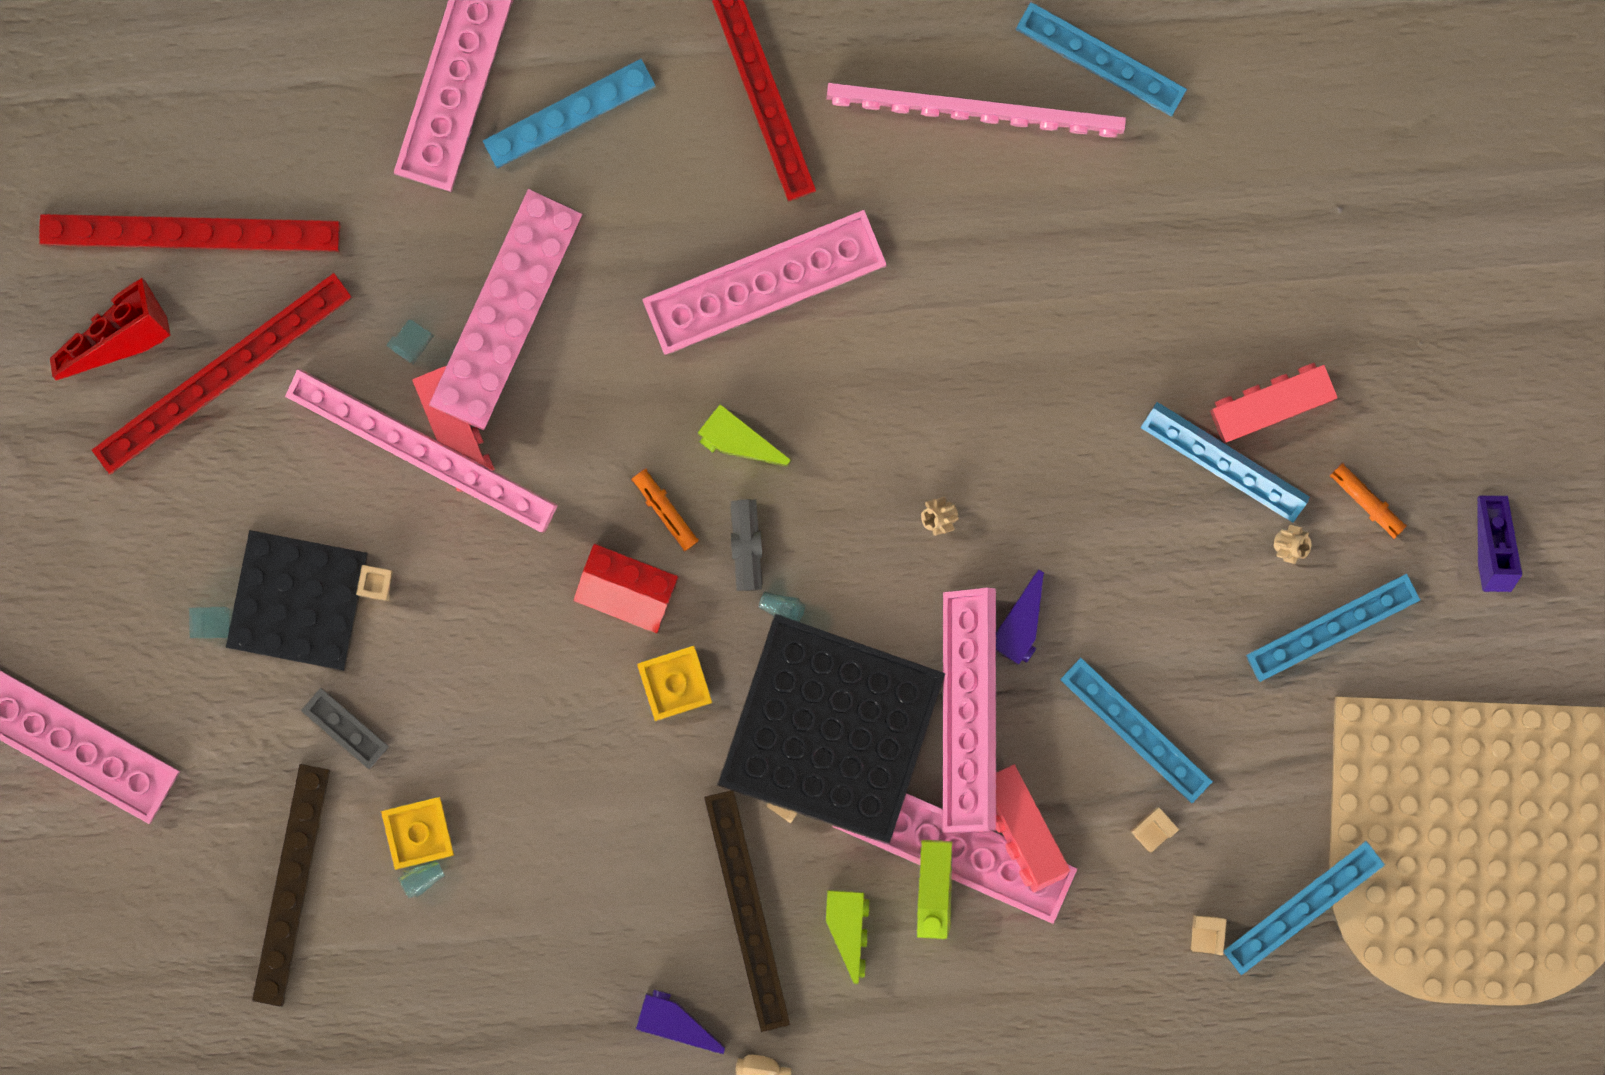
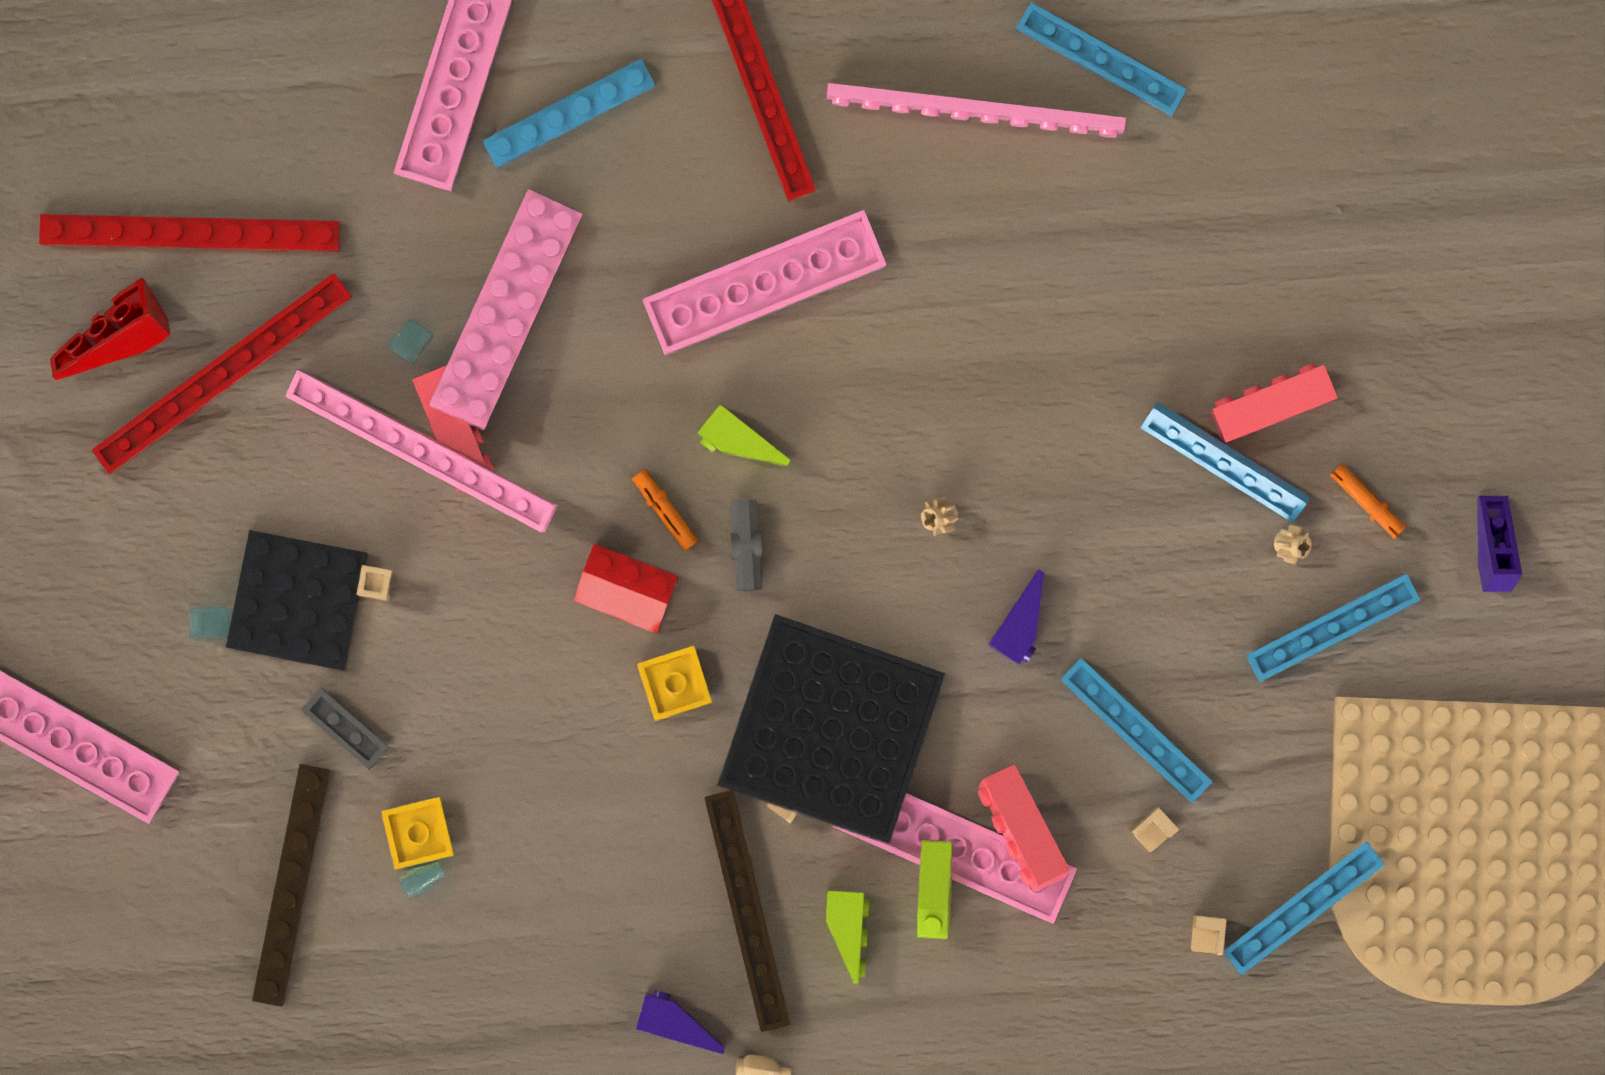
(782, 605): clear light blue cone -> none
(969, 710): bright pink plate -> none

